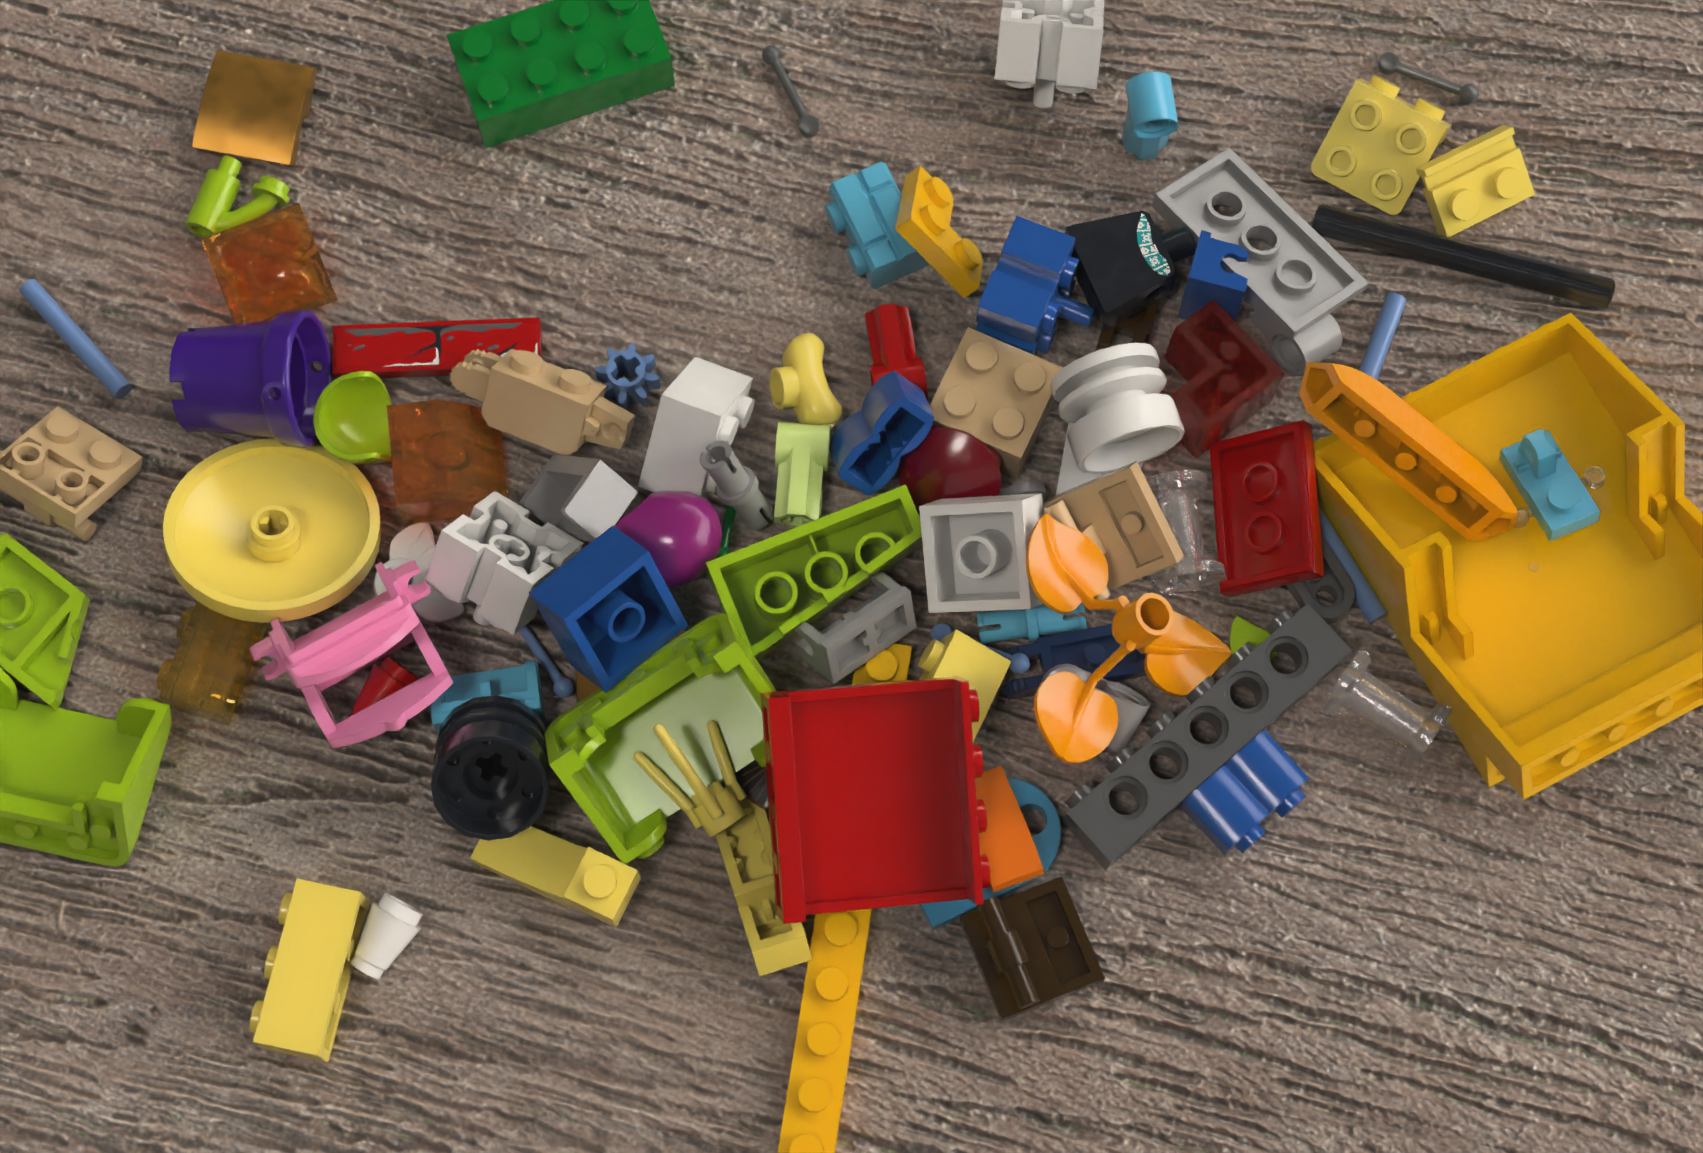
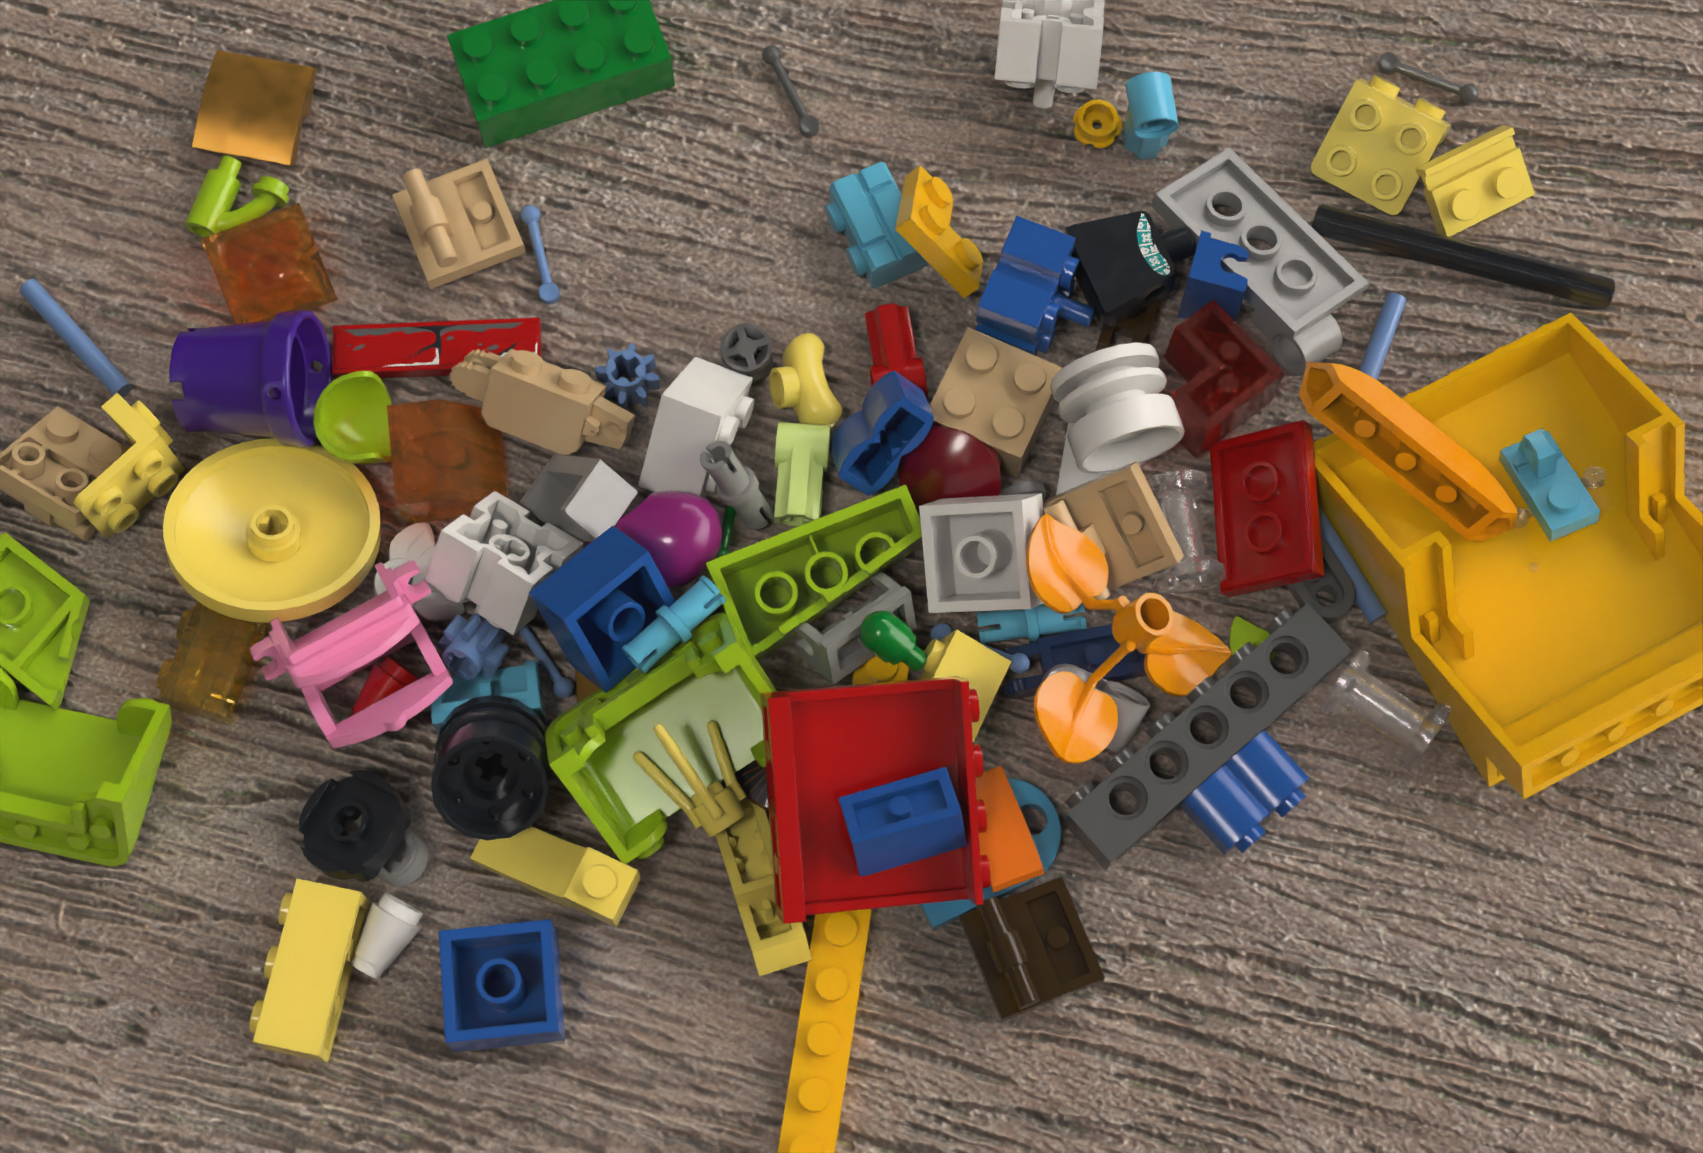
(137, 476): none -> light yellow bracket
(373, 842): none -> black plate
(406, 863): none -> light grey tile
(457, 222): none -> tan plate
(472, 647): none -> medium blue gear
(501, 985): none -> blue brick
(548, 291): none -> medium blue hinge
(673, 624): none -> medium azure pin
(746, 342): none -> flat silver wheel
(891, 640): none -> green cylinder
(903, 821): none -> blue panel
(1100, 112): none -> yellow plate

